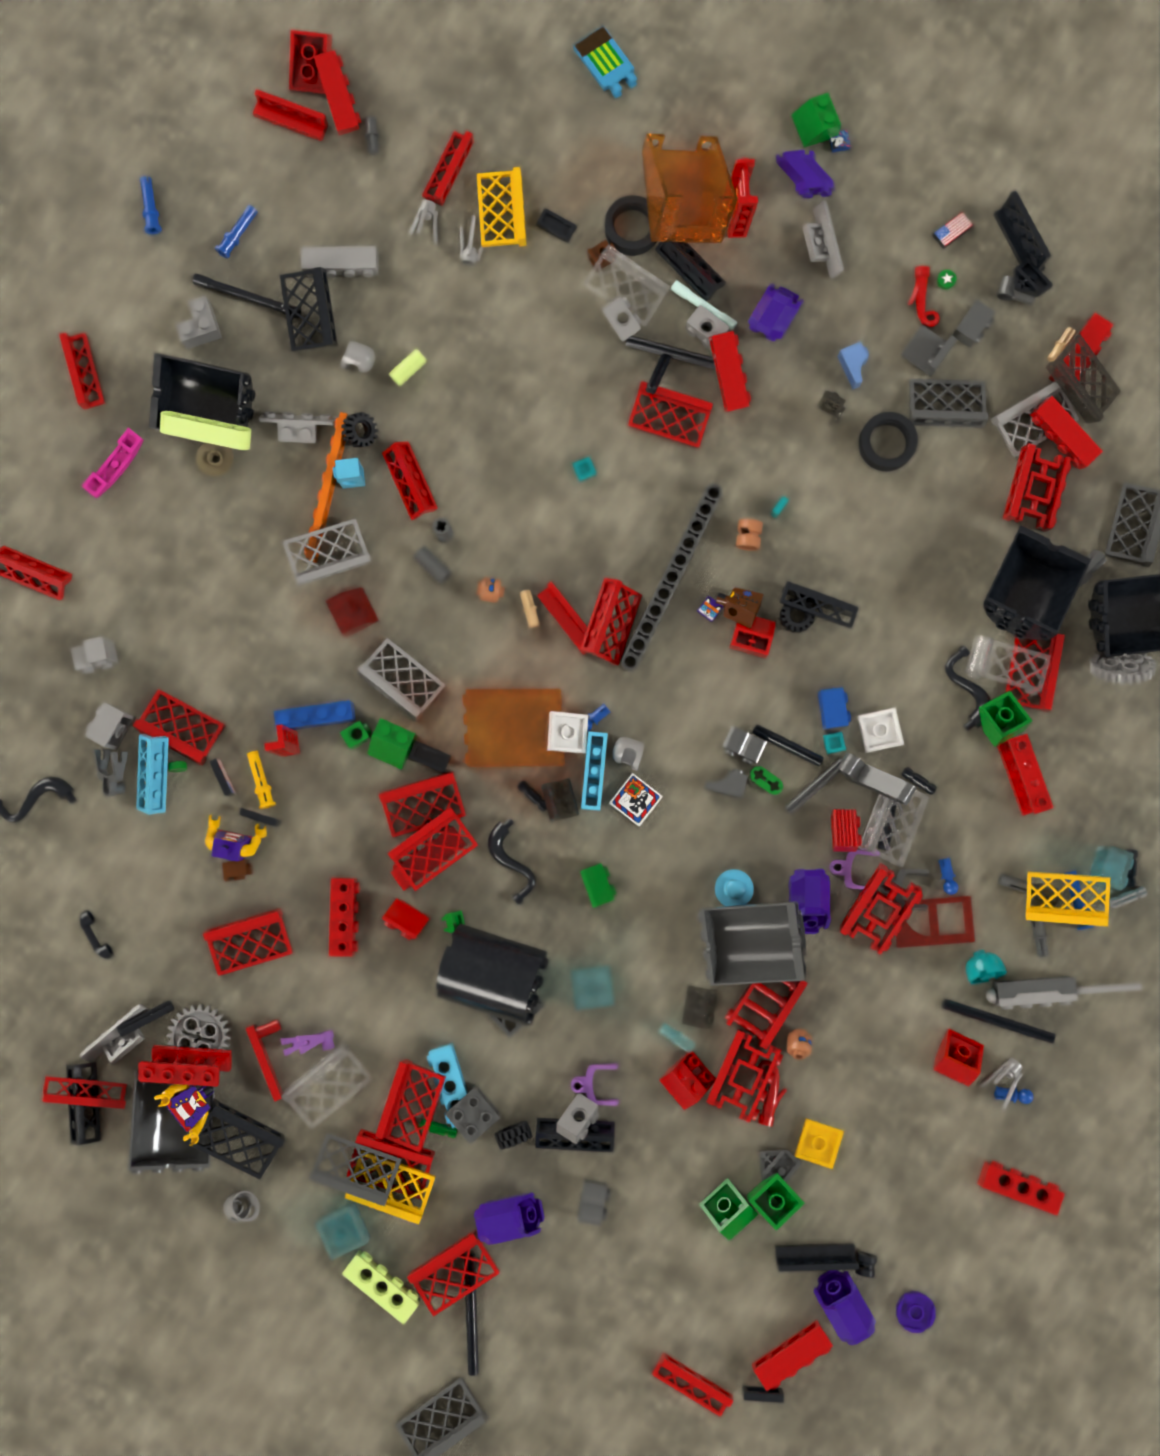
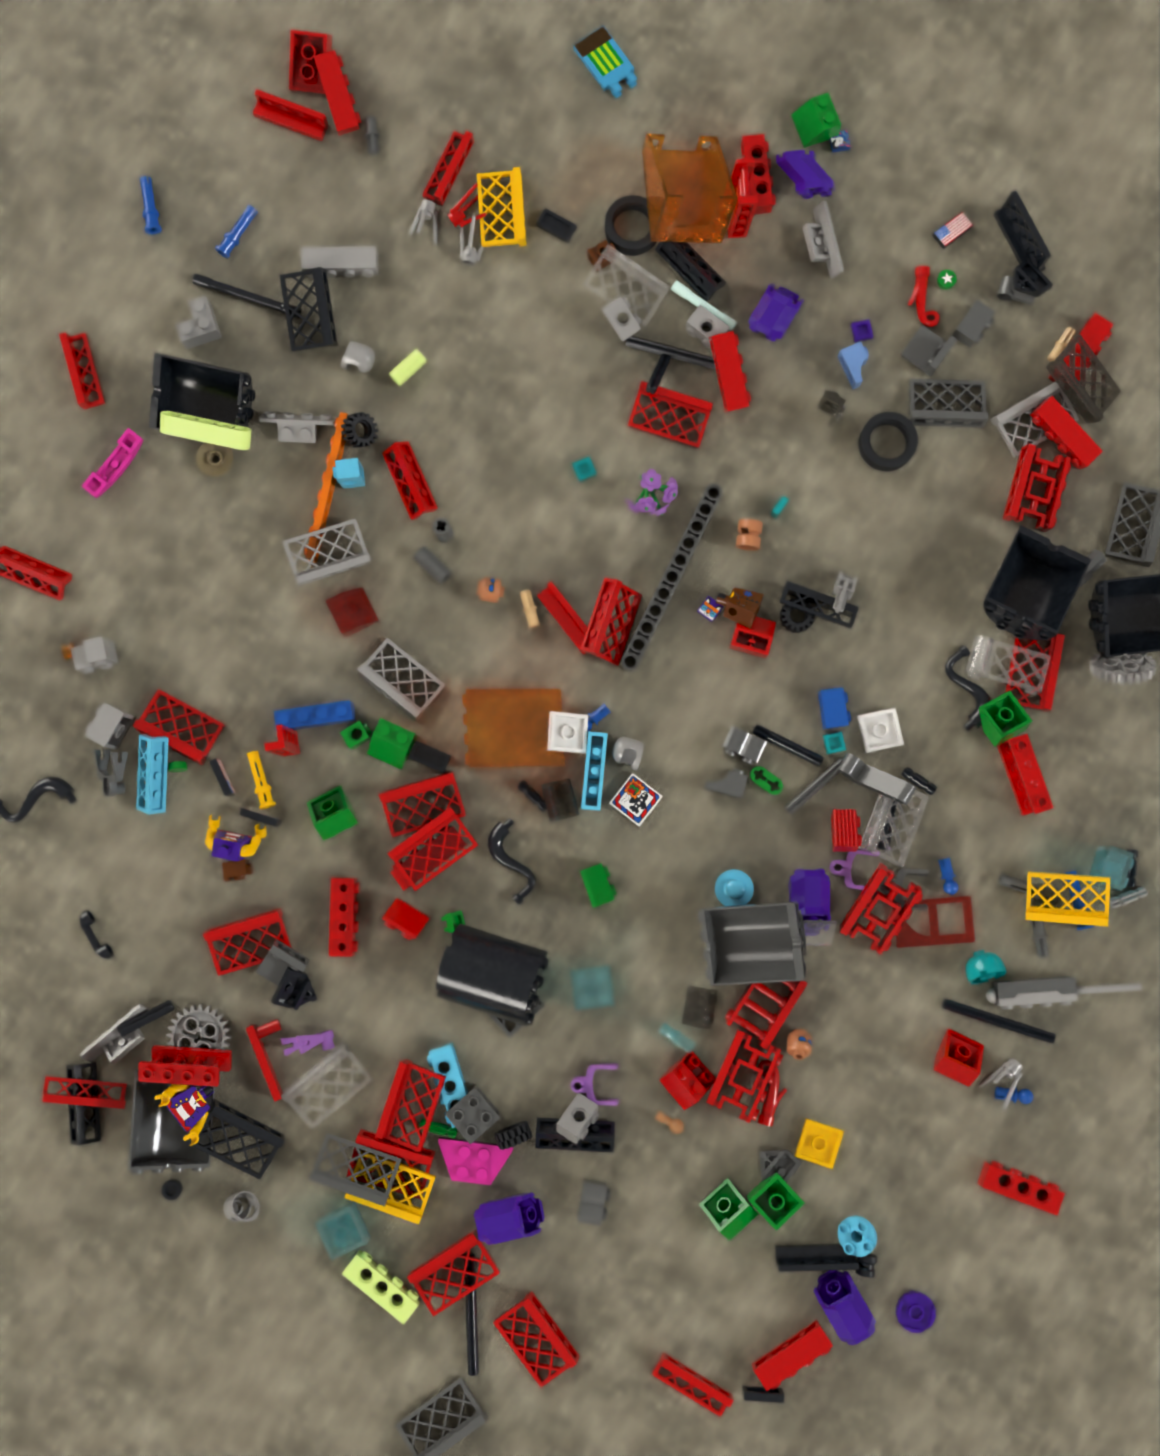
(66, 650): none -> clear orange bush
(172, 1189): none -> black tile
(277, 961): none -> dark grey bracket
(294, 990): none -> black slope
(331, 813): none -> green slope
(456, 214): none -> red plant
(473, 1162): none -> dark pink wing
(552, 1334): none -> red fence
(650, 483): none -> medium lavender plant
(675, 1125): none -> medium nougat arm
(757, 145): none -> red brick
(819, 932): none -> clear piece
(843, 589): none -> light grey connector
(857, 1236): none -> medium azure plate
(862, 330): none -> dark purple tile

